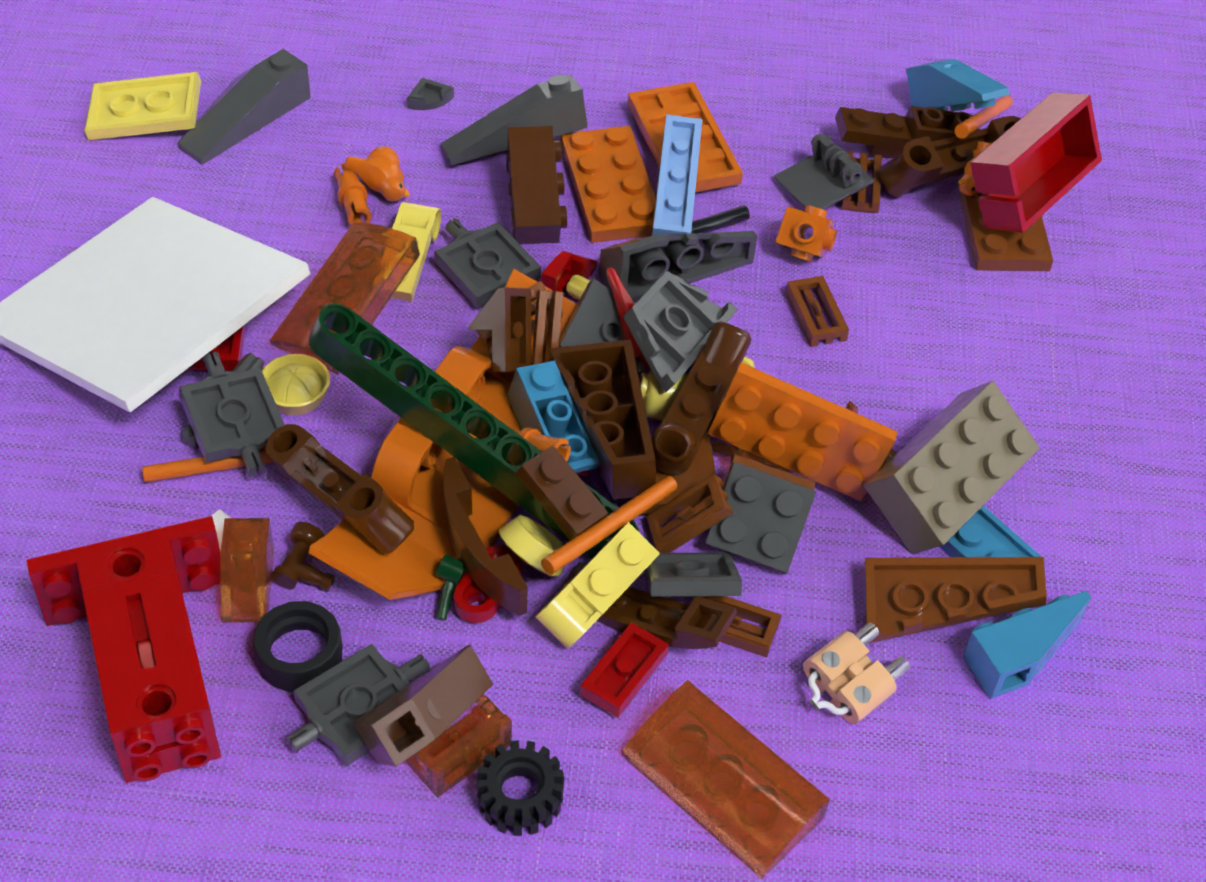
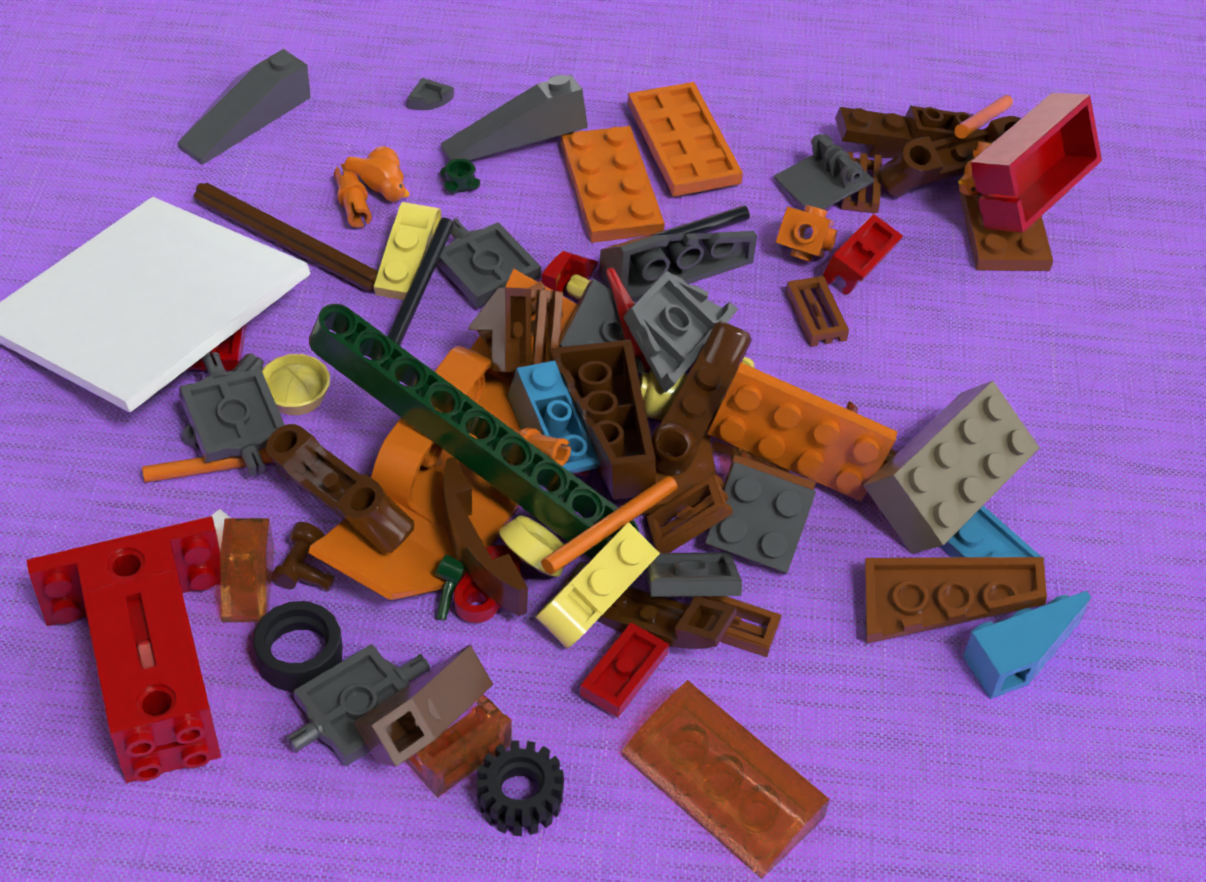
(143, 106): light yellow tile -> none
(286, 236): none -> reddish brown axle
(357, 274): clear orange slope -> none
(420, 280): none -> black bar
(459, 176): none -> dark green plate
(535, 184): reddish brown wedge -> none
(561, 492): reddish brown plate -> none
(677, 176): light blue plate -> none
(851, 676): light nougat piece -> none
(862, 253): none -> red hinge
(952, 84): dark azure slope -> none

